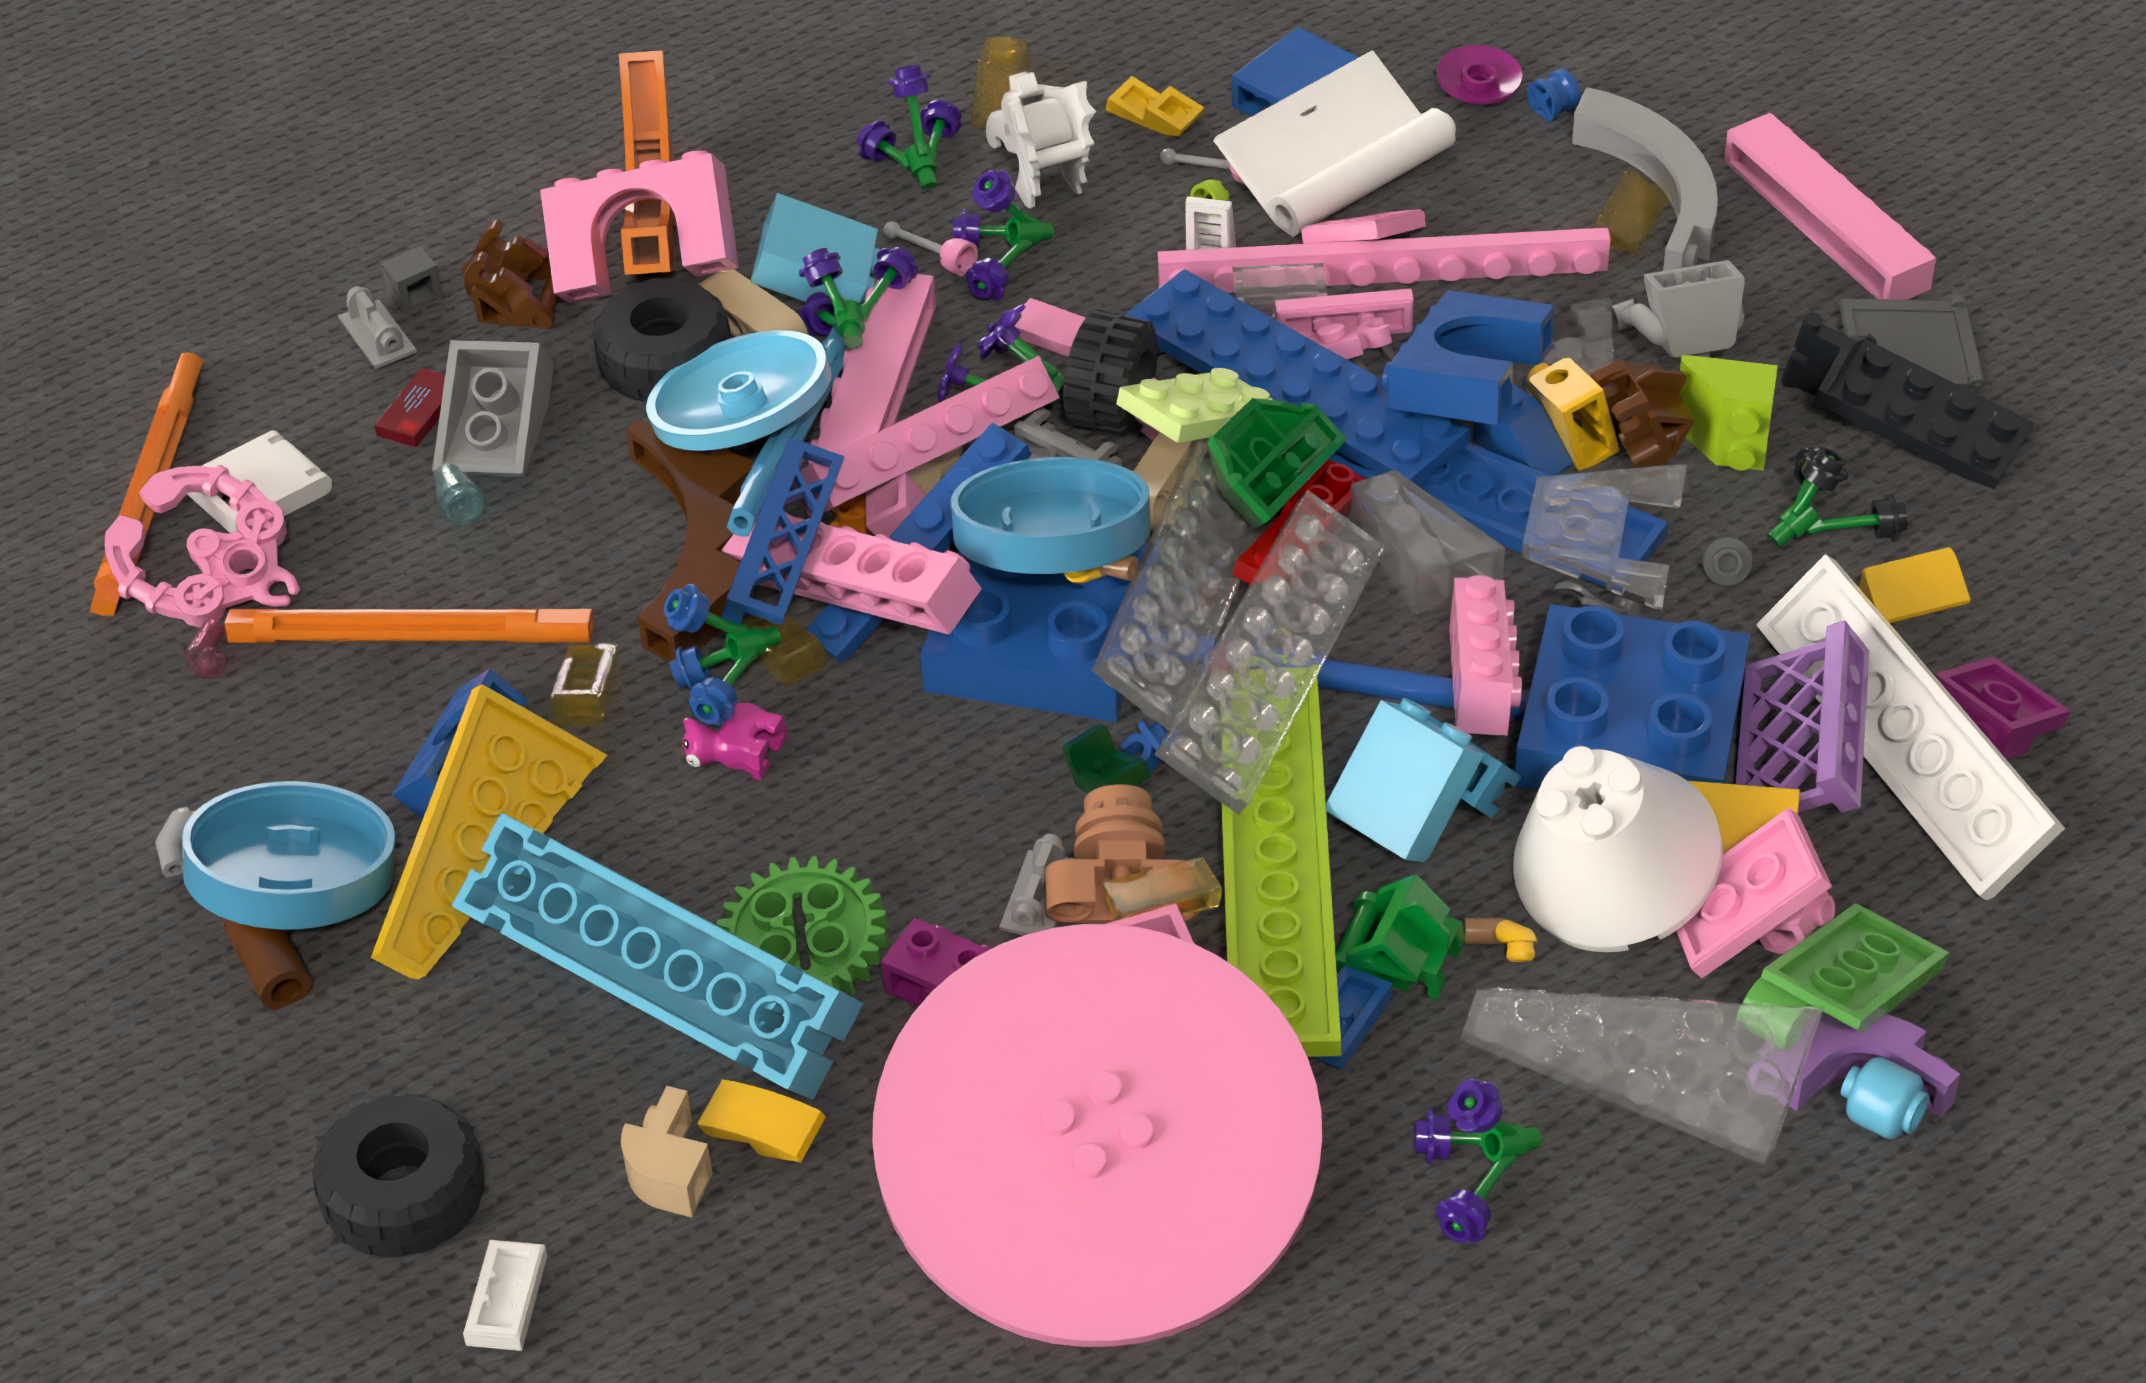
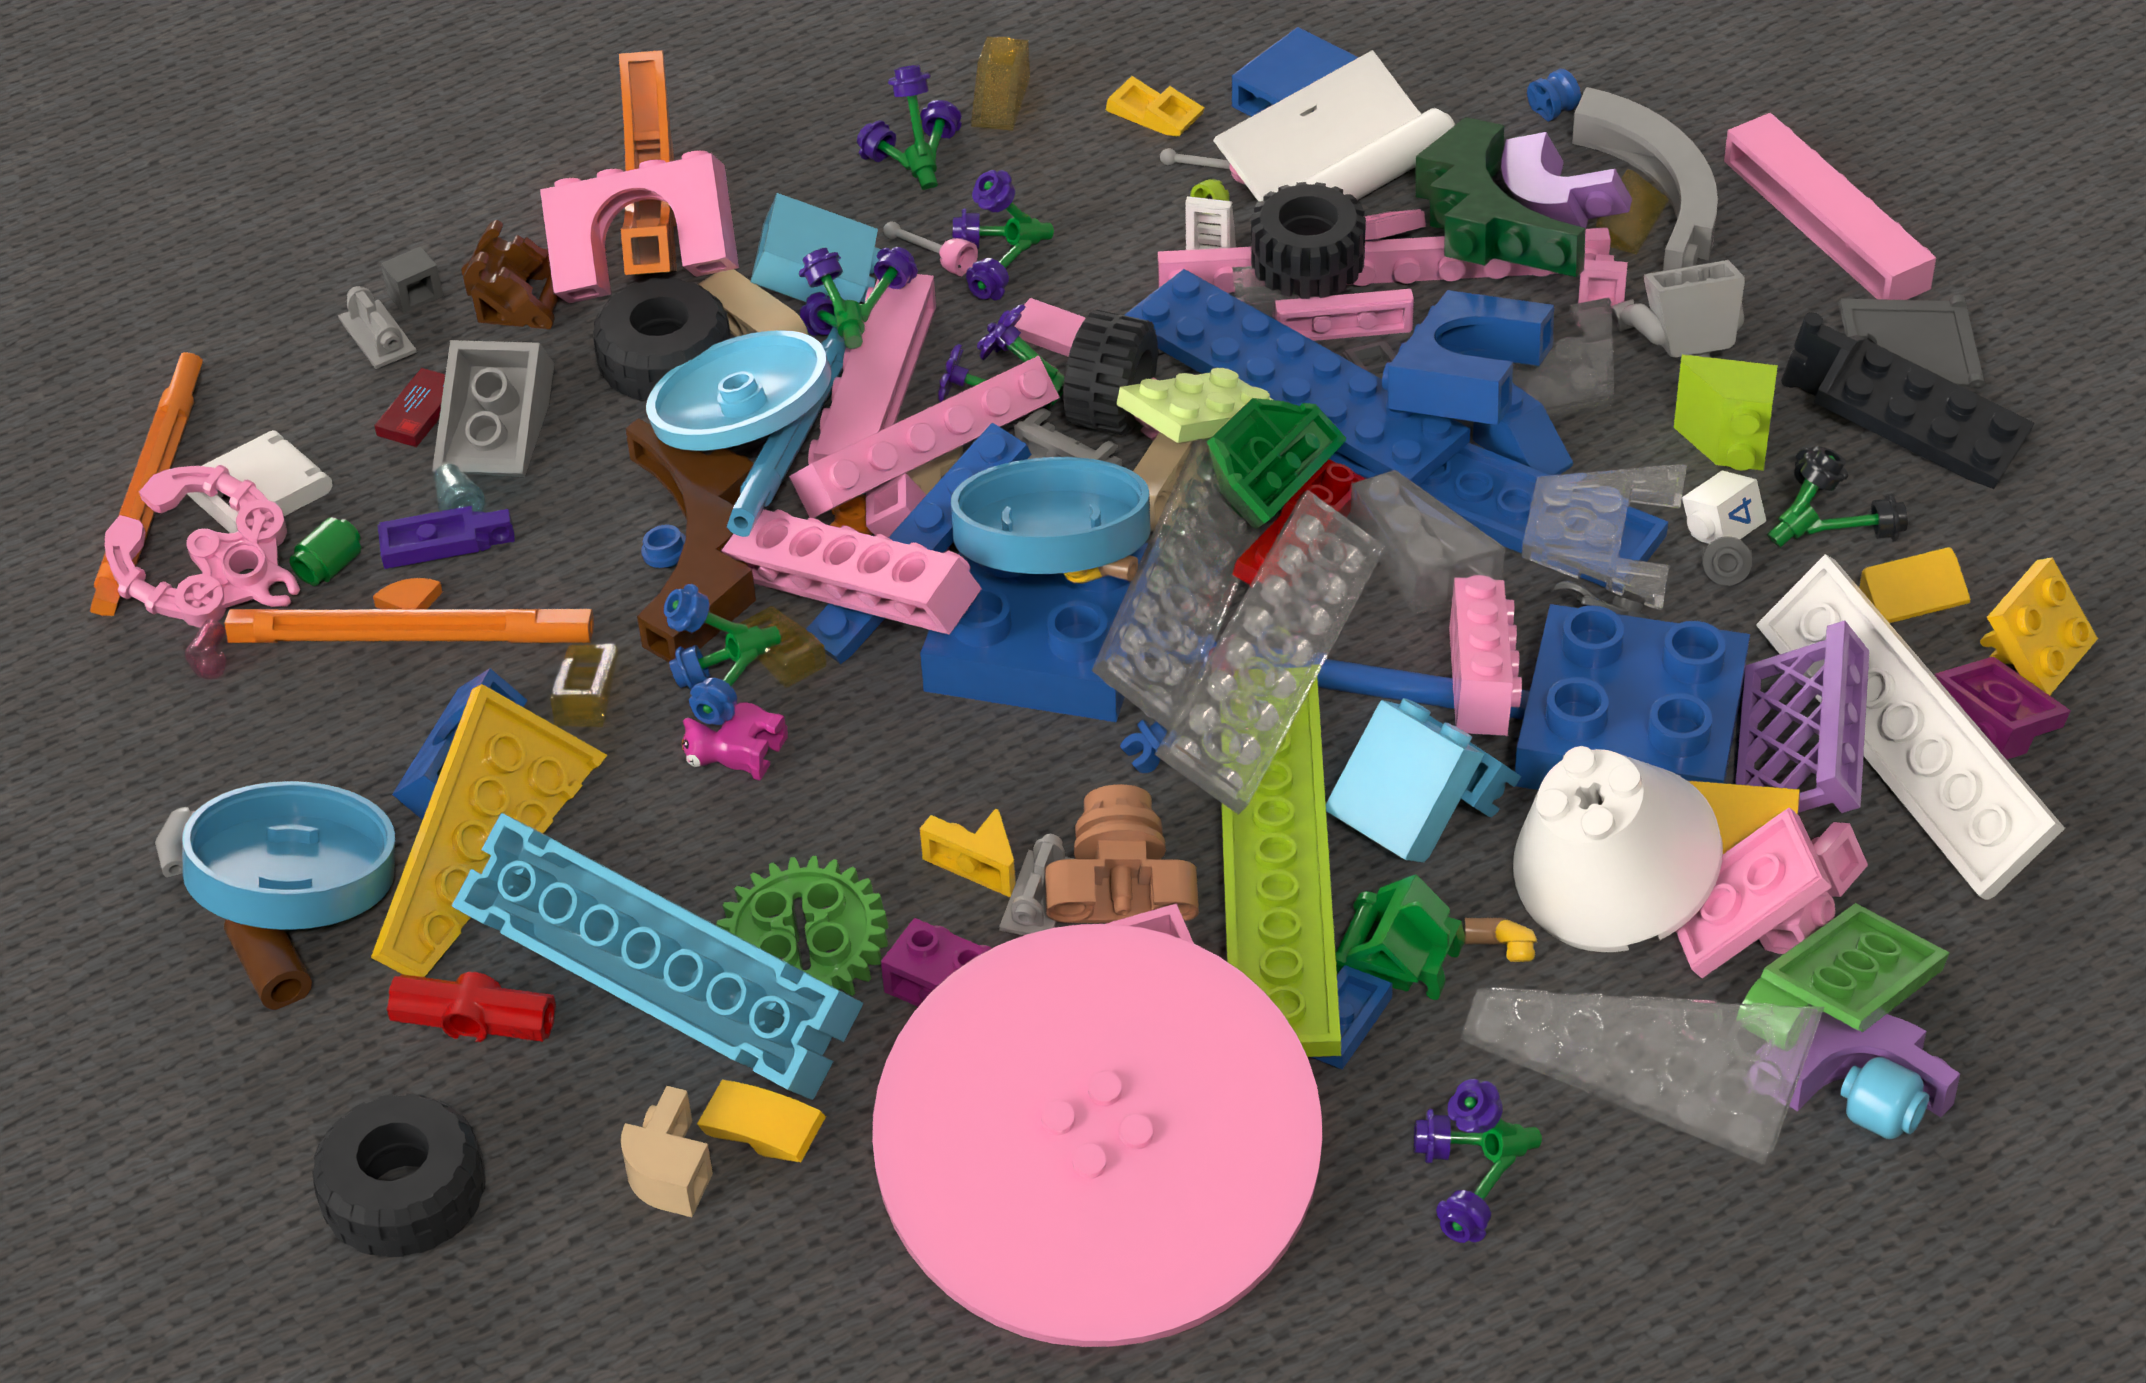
(326, 551): none -> green brick
(408, 594): none -> orange tile
(442, 535): none -> dark purple hinge
(471, 1007): none -> red piece
(505, 1295): white plate -> none
(663, 546): none -> blue plate
(766, 533): blue fence -> none
(977, 856): none -> yellow slope
(1039, 118): white animal -> none
(1098, 764): dark green bracket -> none
(1184, 883): clear yellow slope -> none
(1308, 240): none -> black tyre
(1350, 341): bright pink plate -> none
(1479, 74): magenta dish -> none
(1479, 216): none -> dark green arch
(1533, 176): none -> medium lavender arch
(1572, 393): yellow torso -> none
(1603, 279): none -> bright pink tile
(1646, 409): reddish brown piece -> none
(1724, 507): none -> white brick
(1840, 857): none -> bright pink tile
(2040, 627): none -> yellow plate

